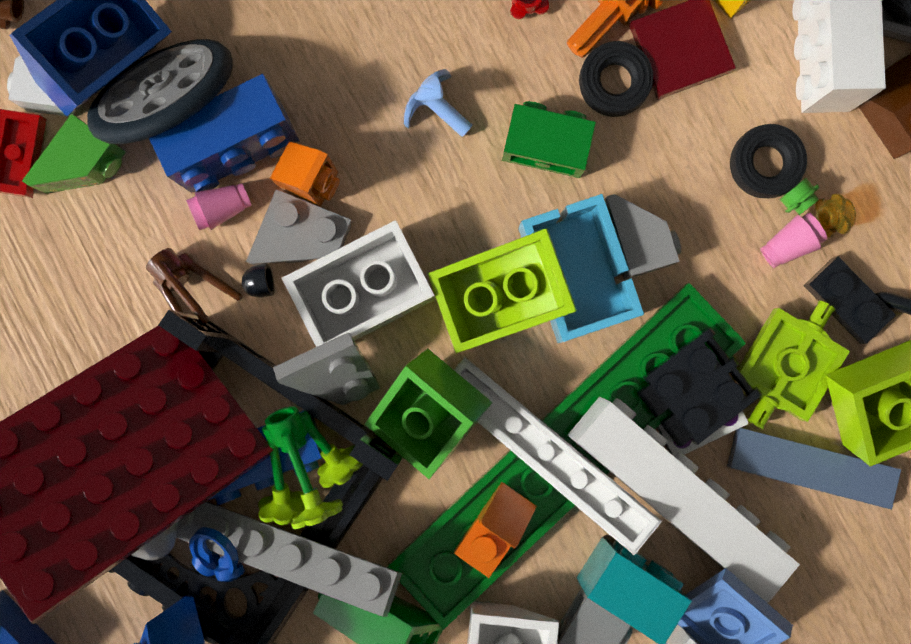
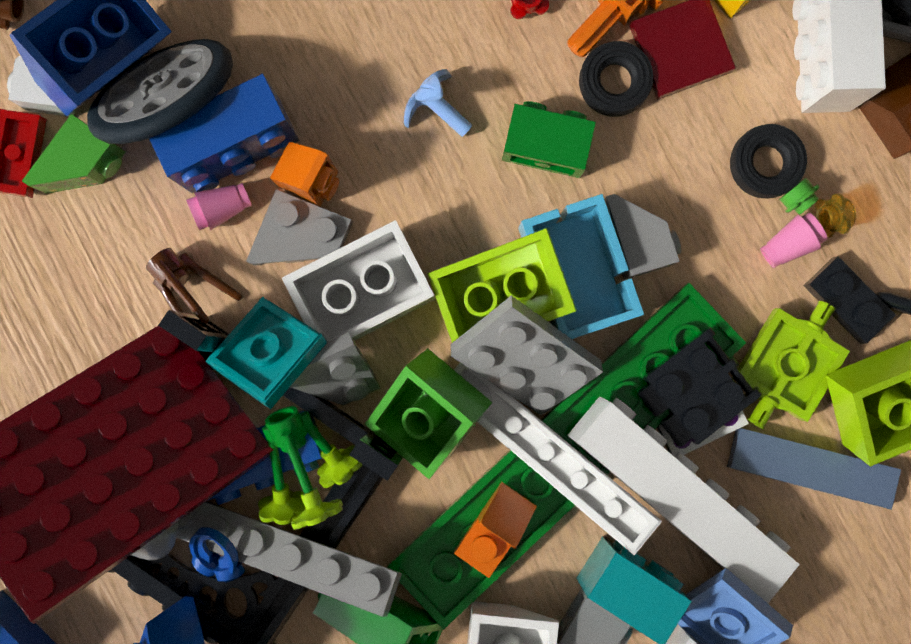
(258, 281): black hinge -> none
(266, 352): none -> teal tile
(526, 356): none -> light grey plate

